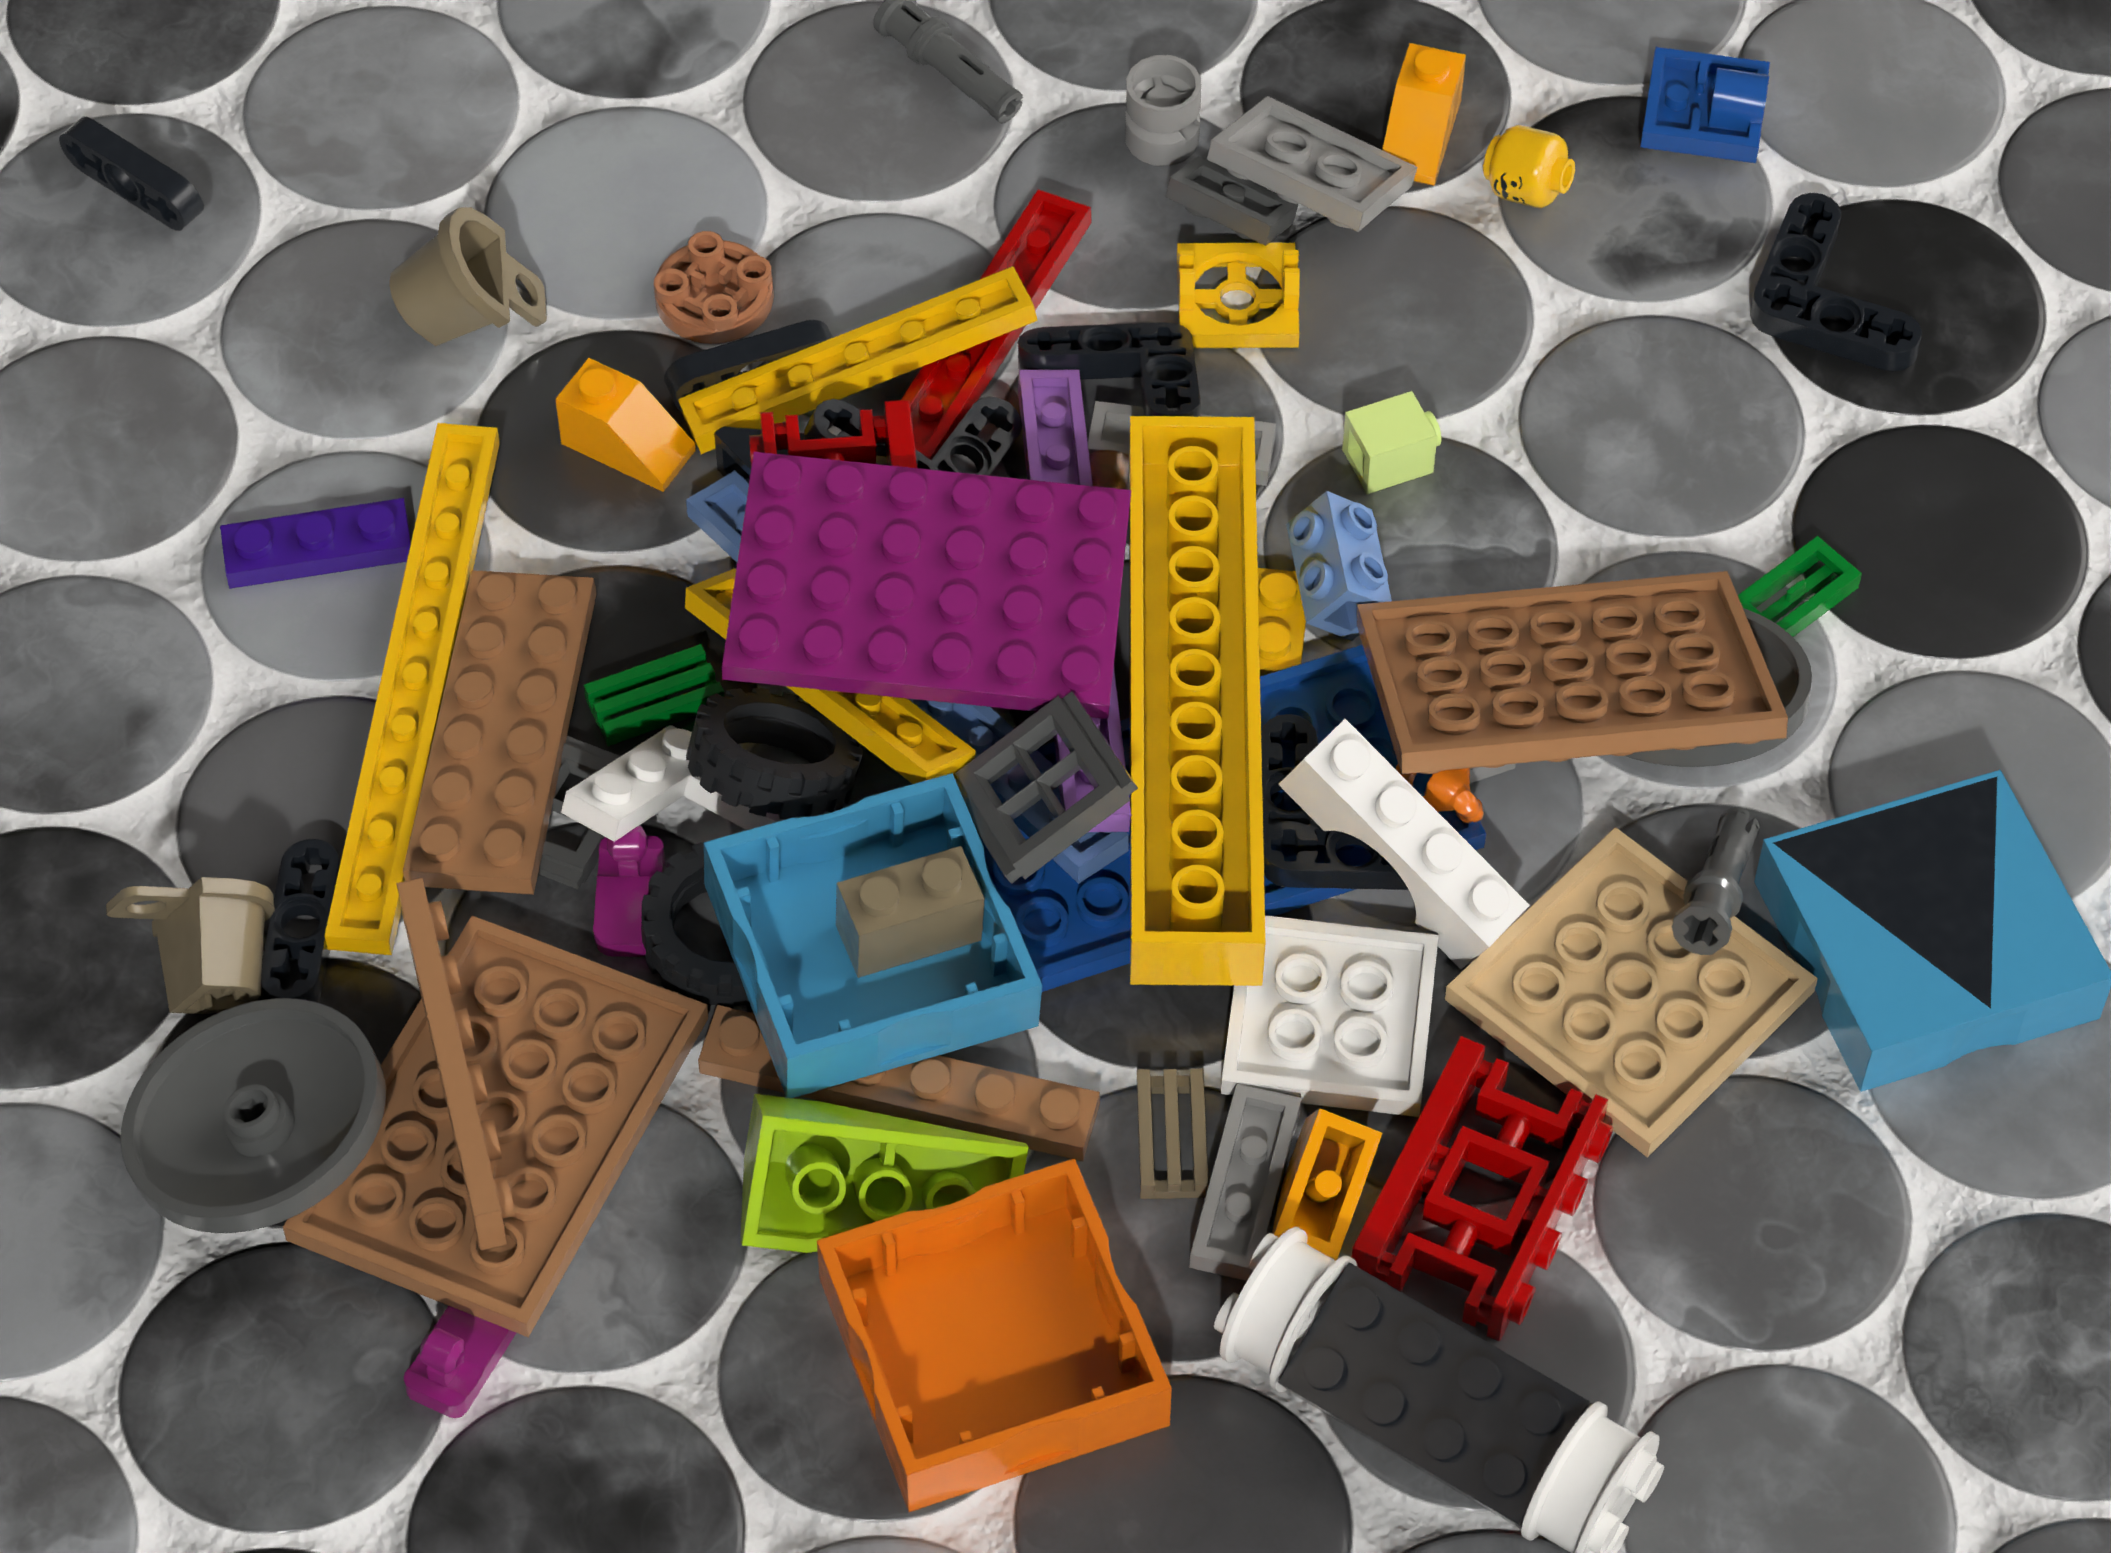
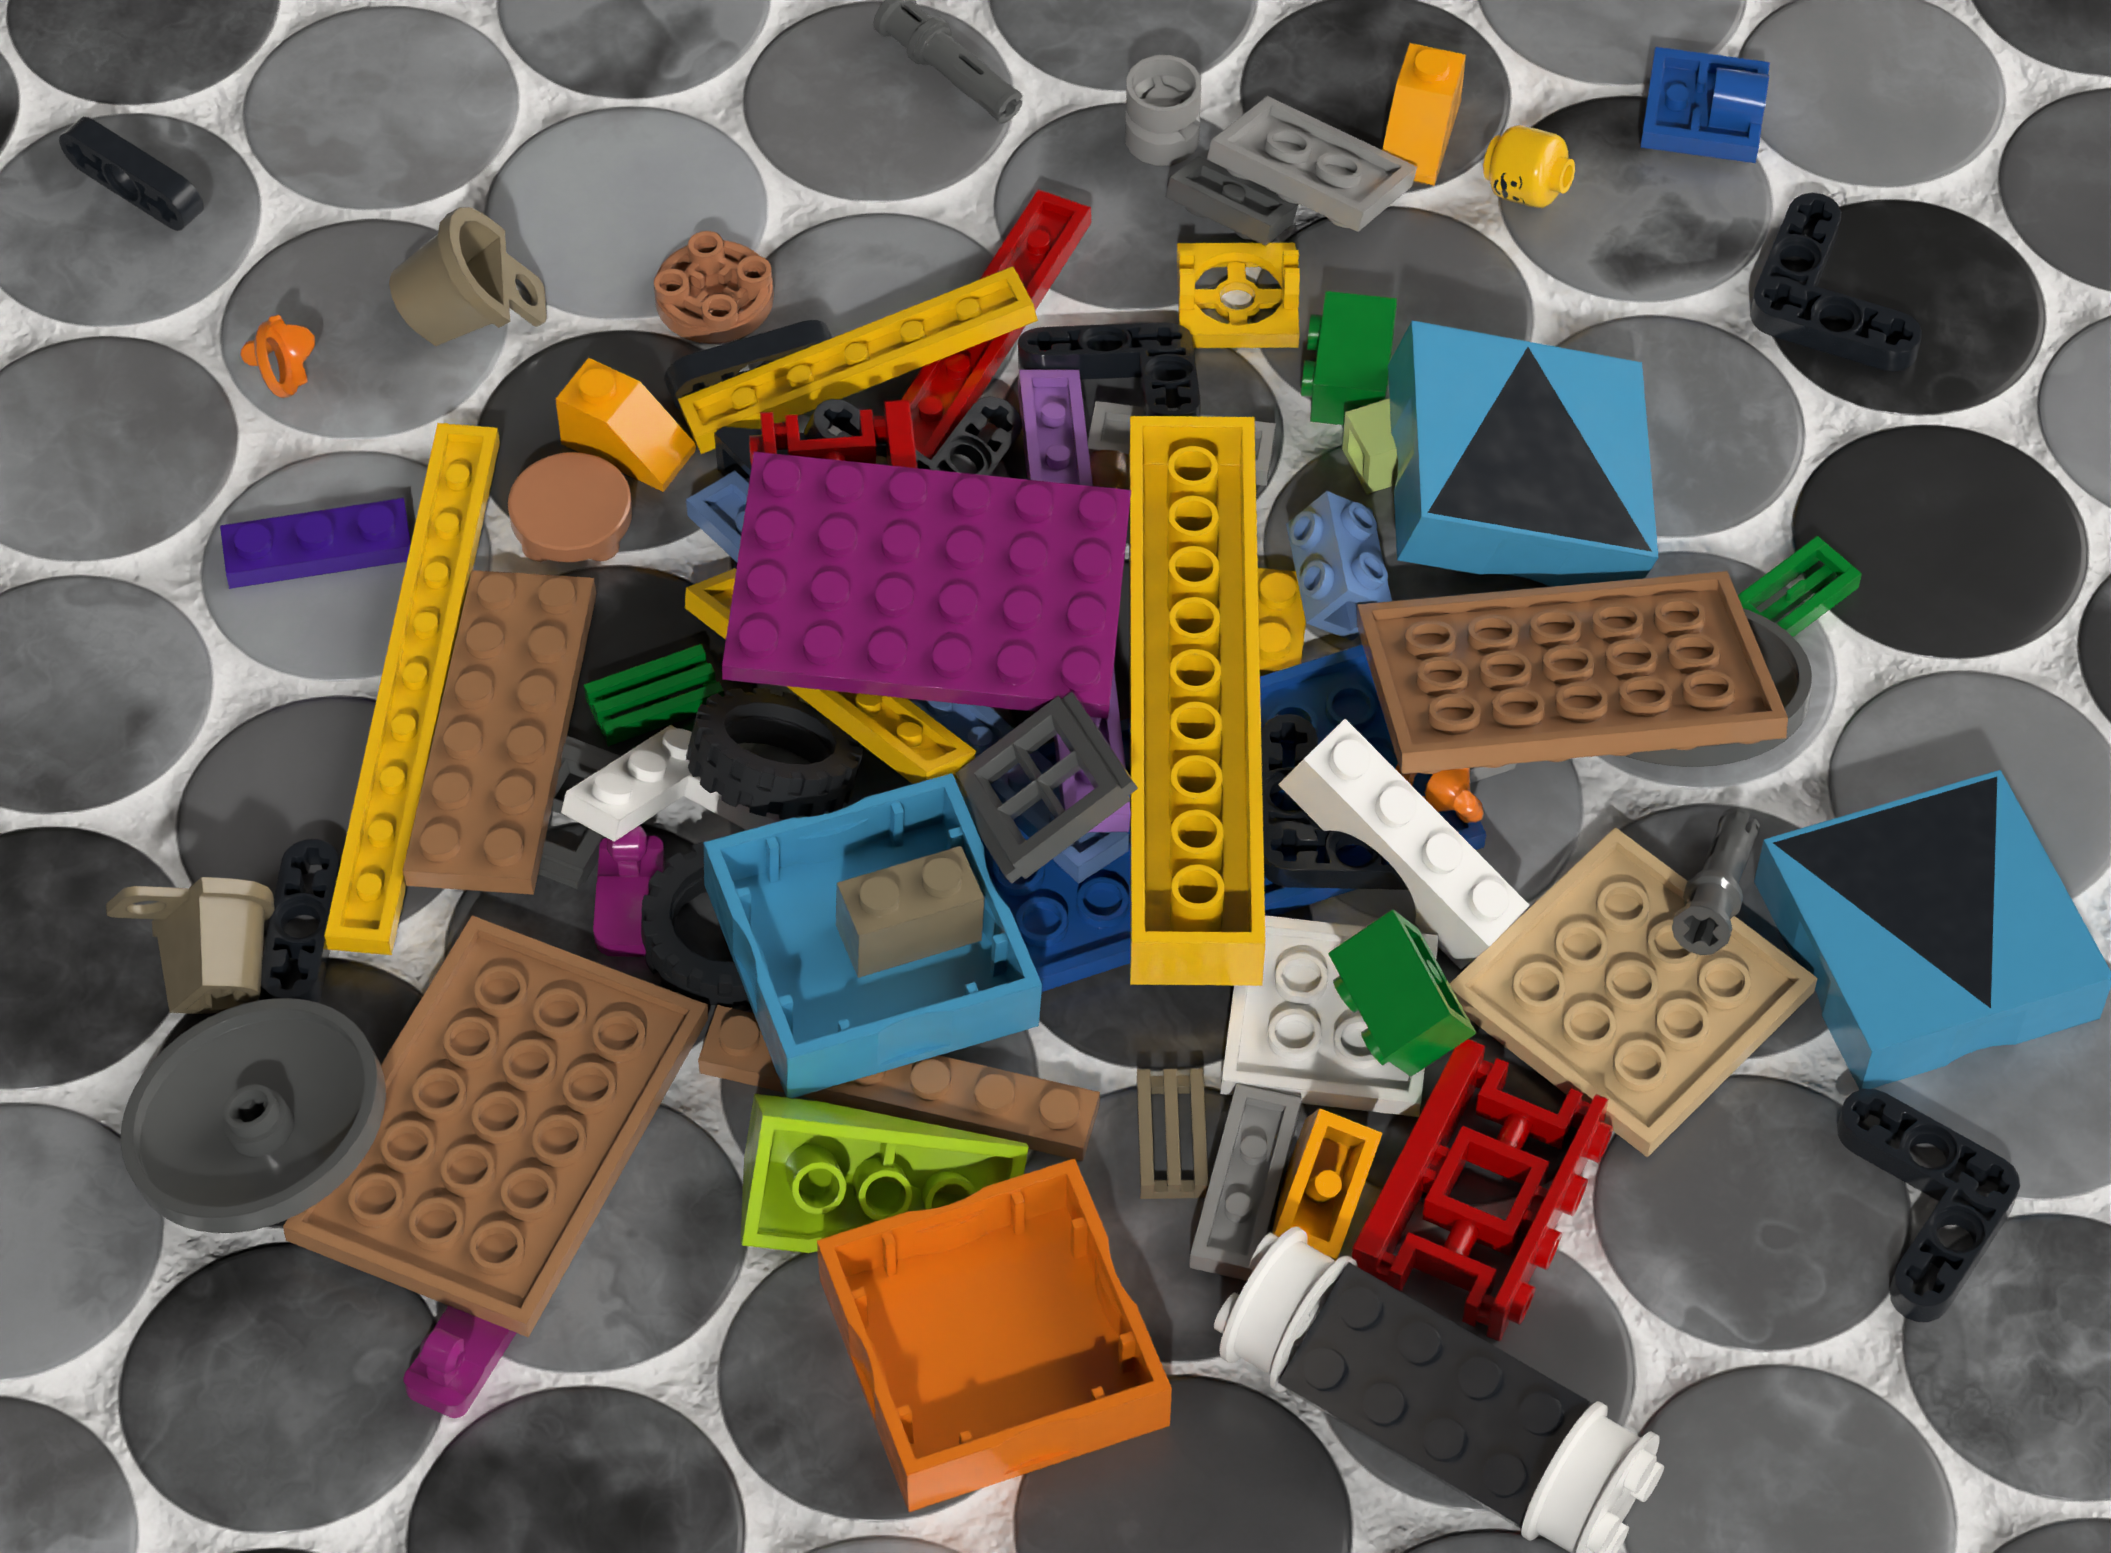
(291, 346): none -> orange piece
(462, 1084): medium nougat plate -> none
(570, 508): none -> nougat tile
(1352, 354): none -> green brick
(1400, 994): none -> green brick
(1520, 459): none -> dark azure tile
(1957, 1204): none -> black beam

